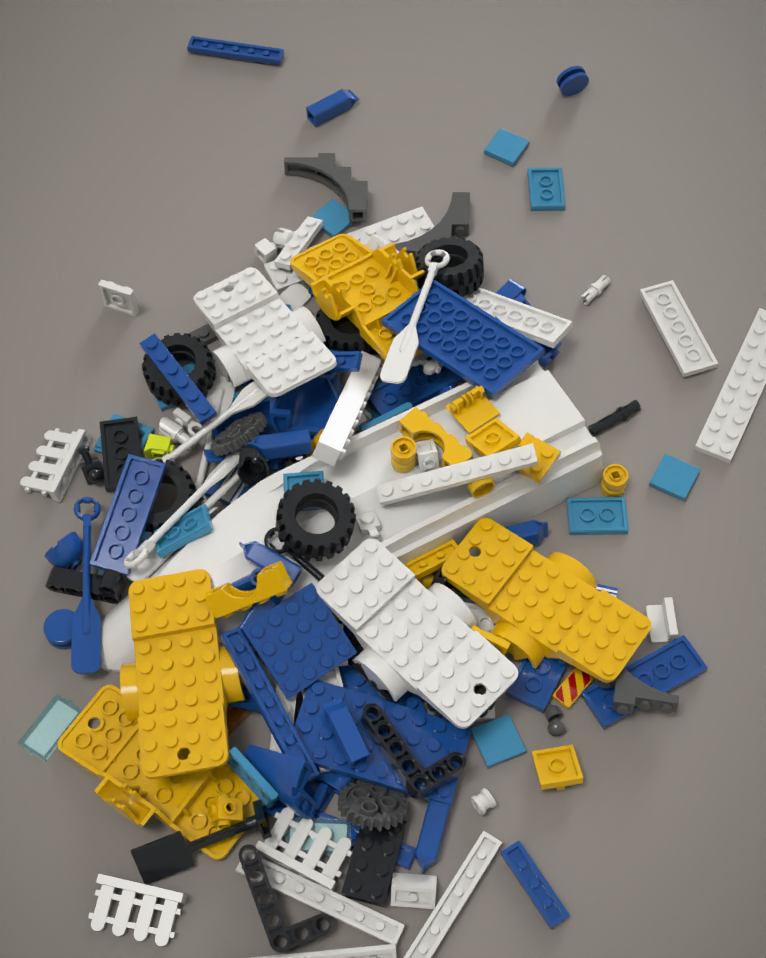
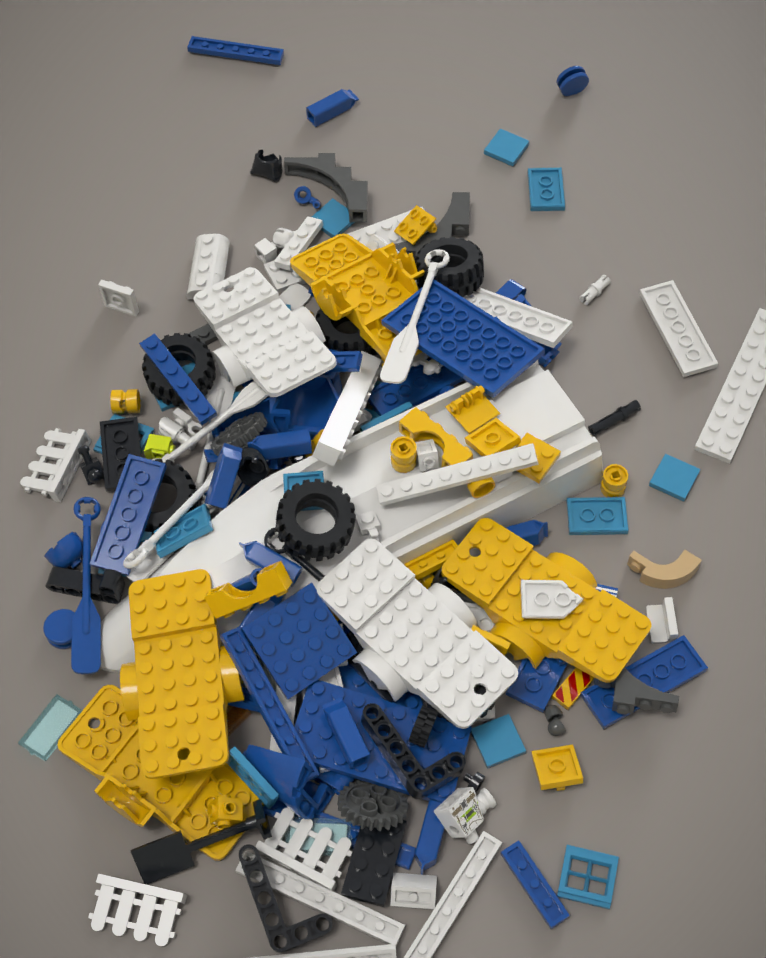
(132, 401): none -> yellow wheel
(208, 262): none -> white container
(224, 476): none -> blue piece
(267, 166): none -> black hair
(309, 198): none -> blue plate
(416, 224): none -> yellow hinge
(423, 726): none -> black tyre
(461, 814): none -> white torso
(474, 781): none -> black tile
(547, 599): none -> white tile
(584, 895): none -> dark azure piece
(666, 575): none -> tan arch

